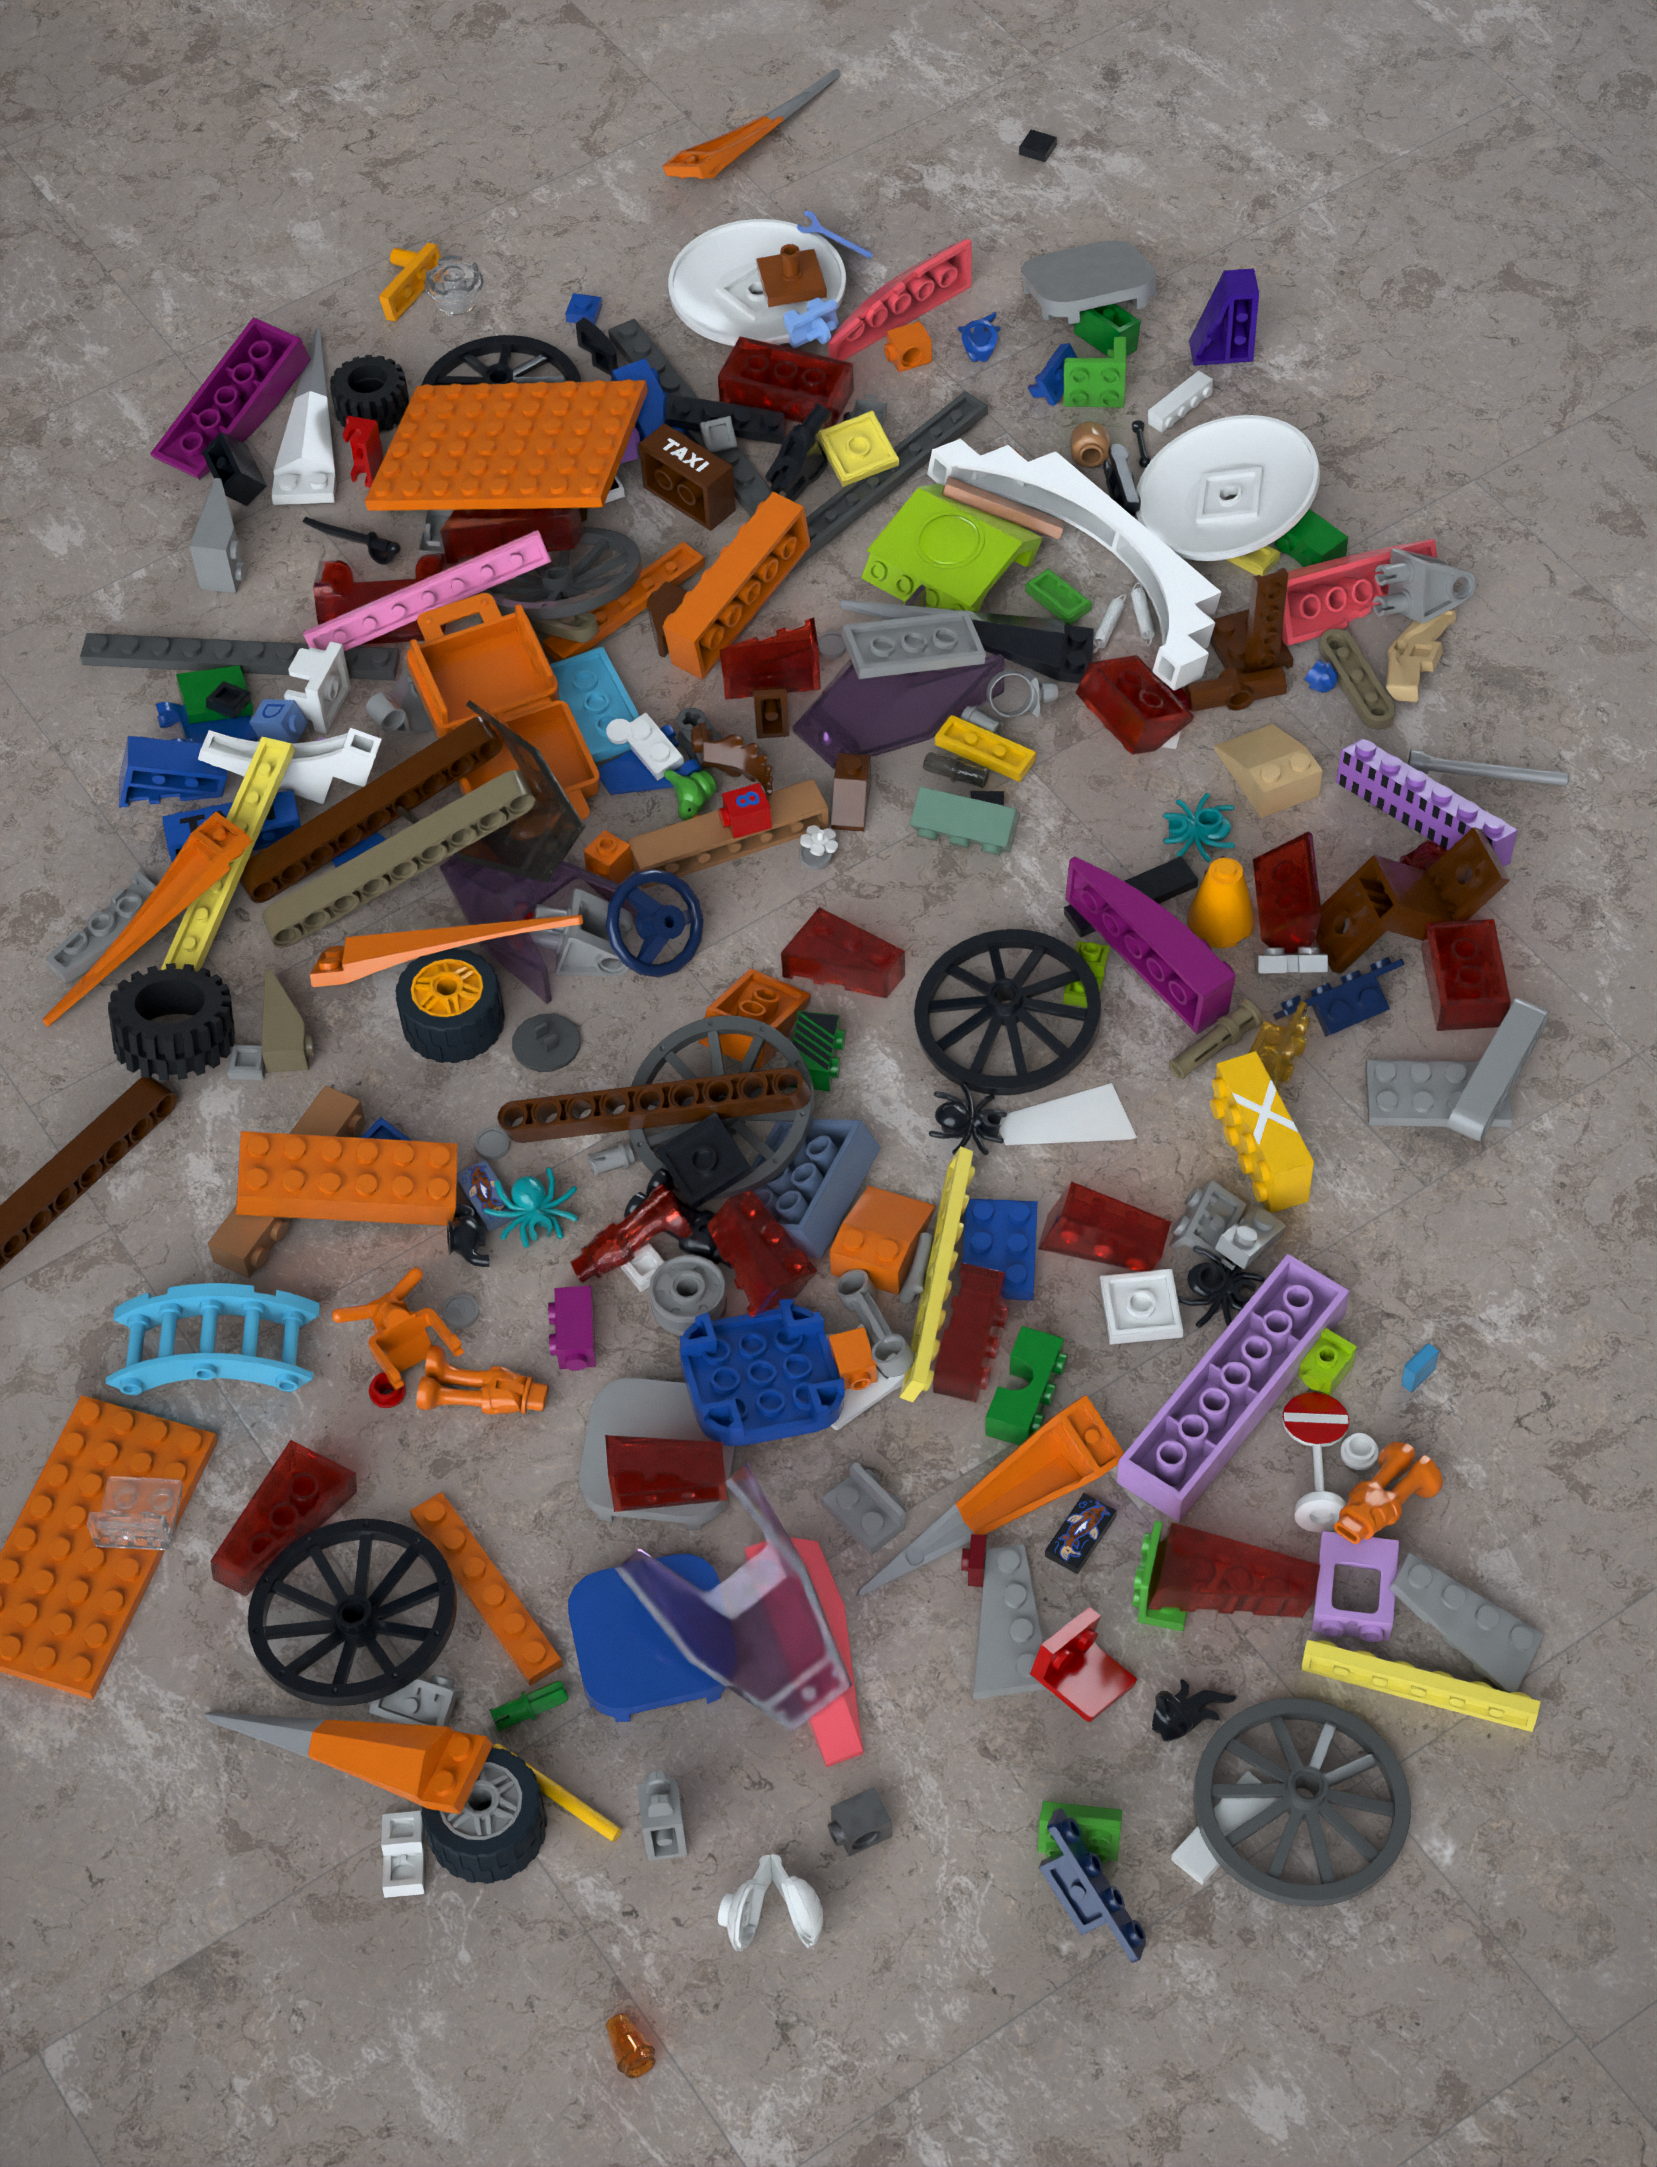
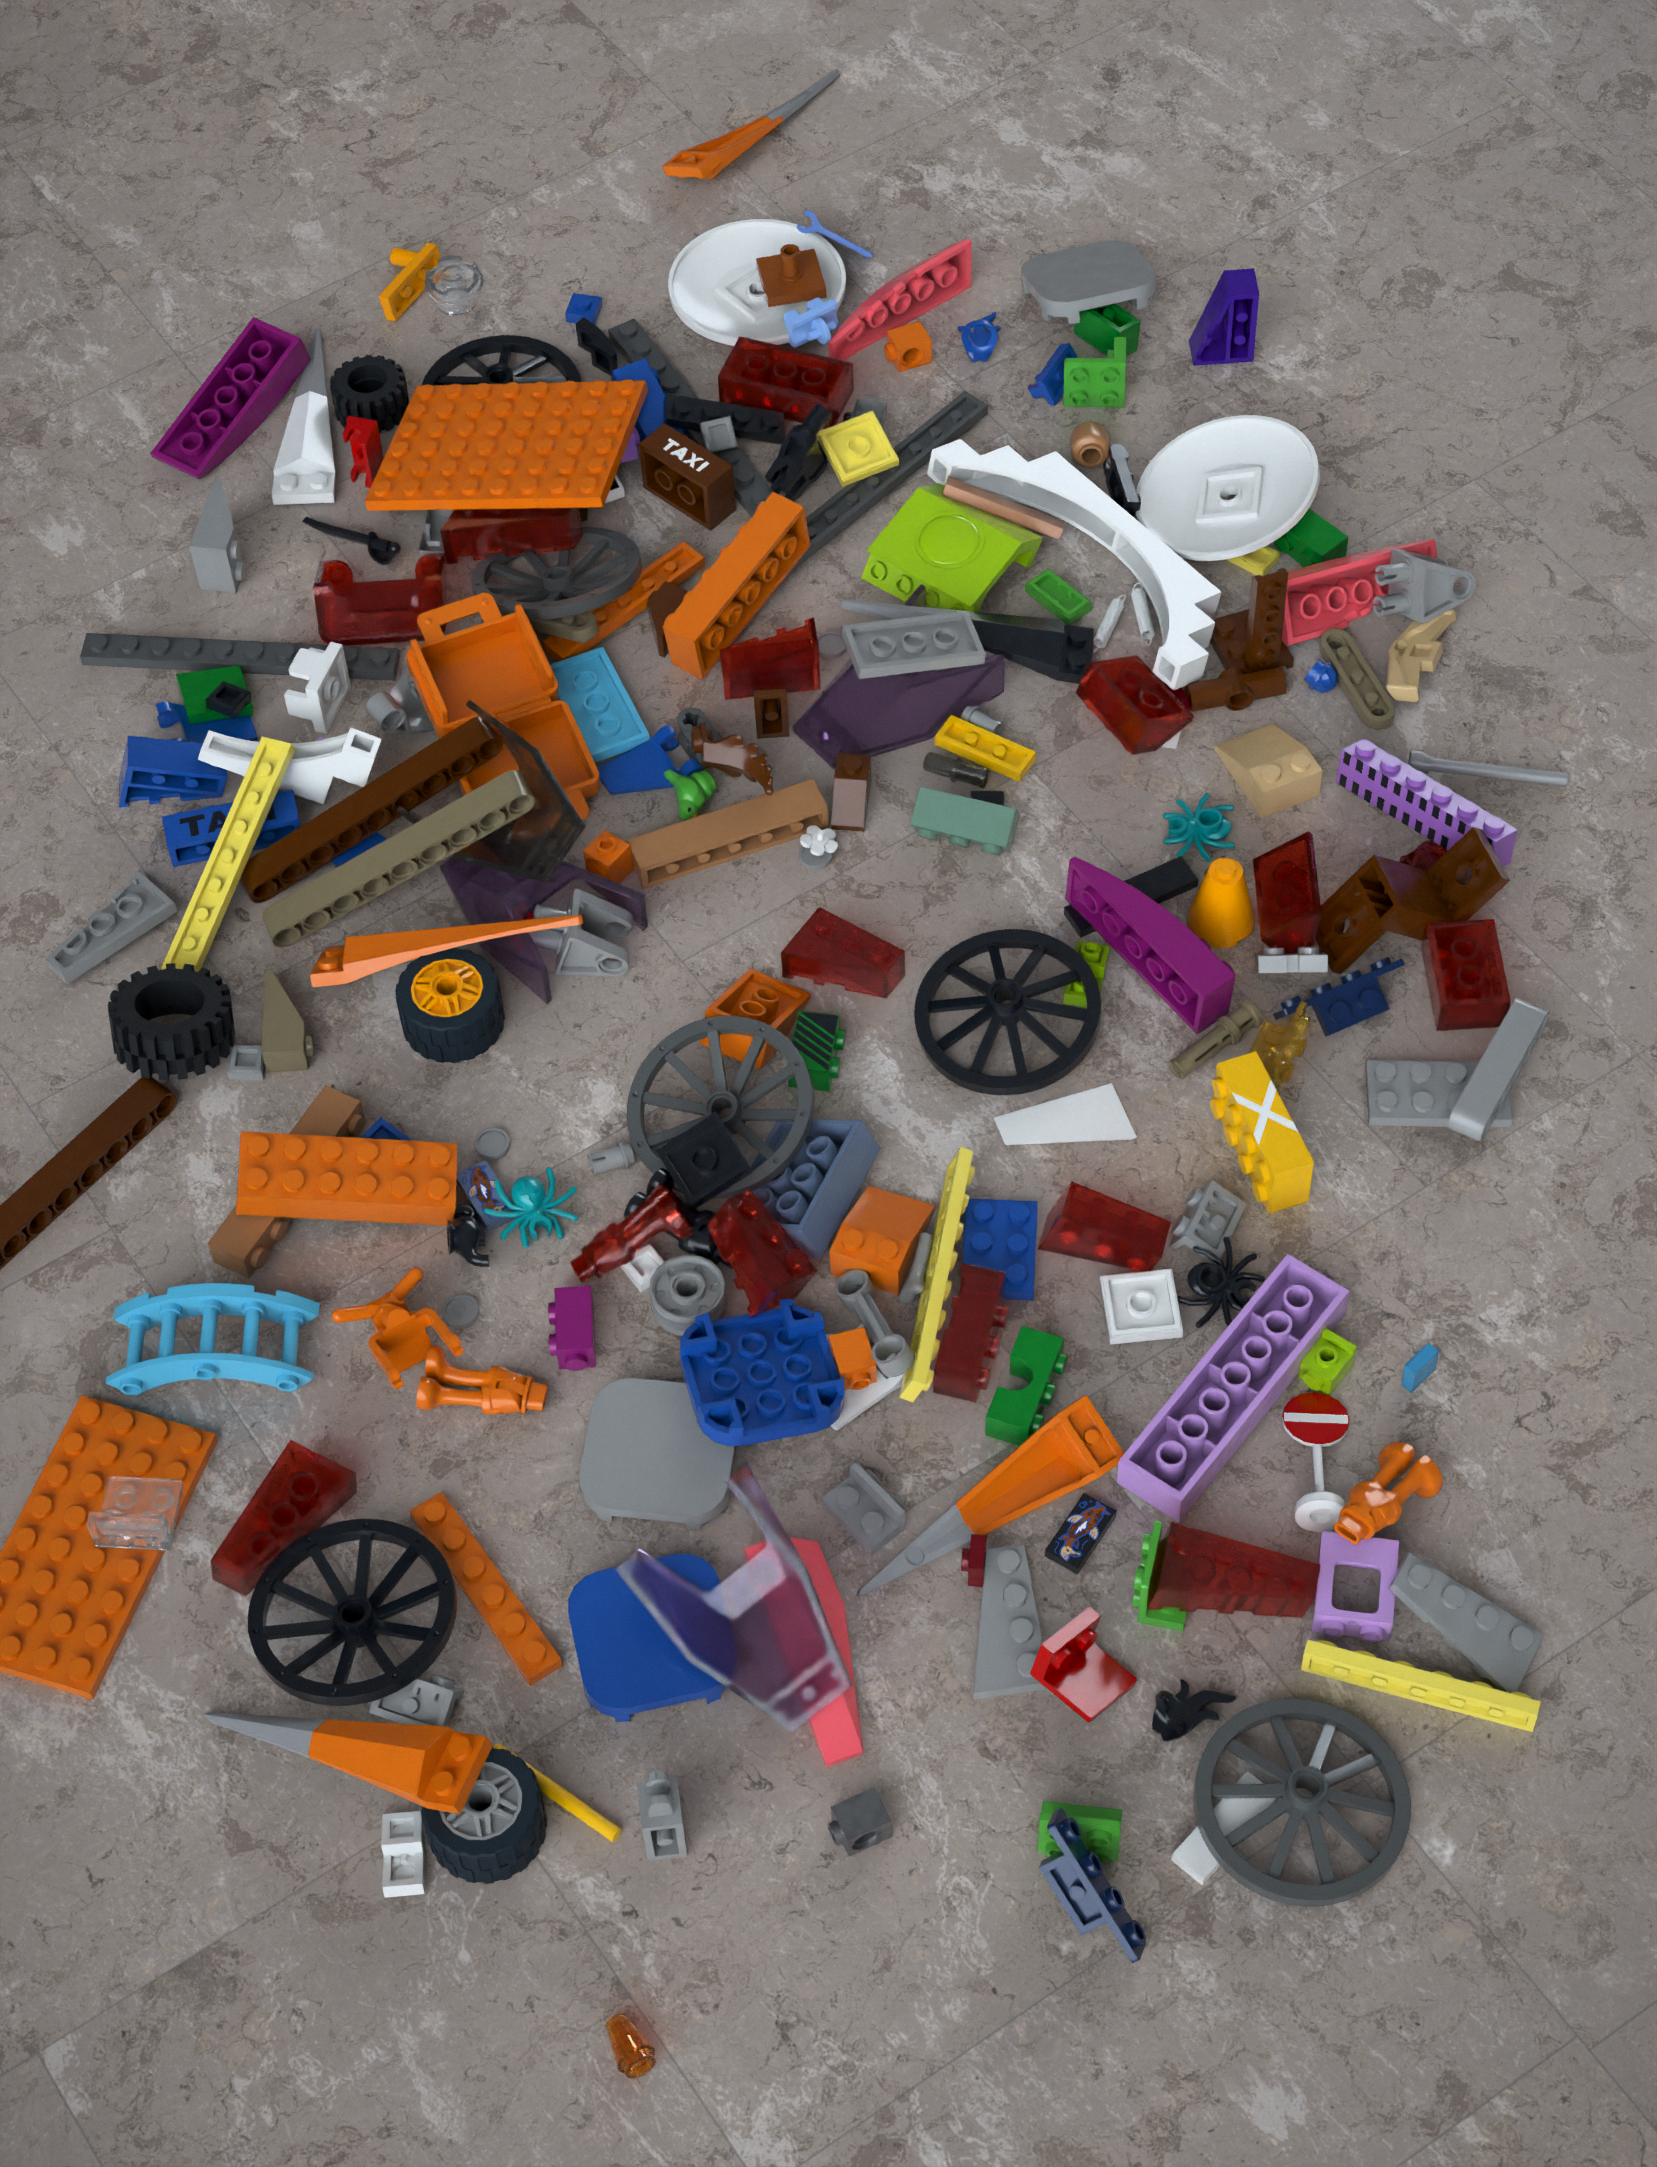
(193, 871): orange plate -> none
(235, 467): black brick -> none
(279, 720): medium blue brick -> none
(379, 1385): red plate -> none
(433, 592): bright pink tile -> none
(529, 1705): green axle -> none
(546, 1042): dark grey piece -> none
(647, 743): white hinge -> none
(655, 923): dark blue piece -> none
(664, 1472): clear red wedge -> none
(668, 1112): reddish brown beam -> none
(742, 1910): white animal -> none
(745, 811): red brick -> none
(962, 1120): black animal -> none
(1037, 145): black tile -> none
(1043, 691): light grey piece -> none
(1138, 428): black hinge -> none
(1180, 401): white piece -> none
(1246, 1241): light grey piece -> none
(1359, 1451): white plate -> none

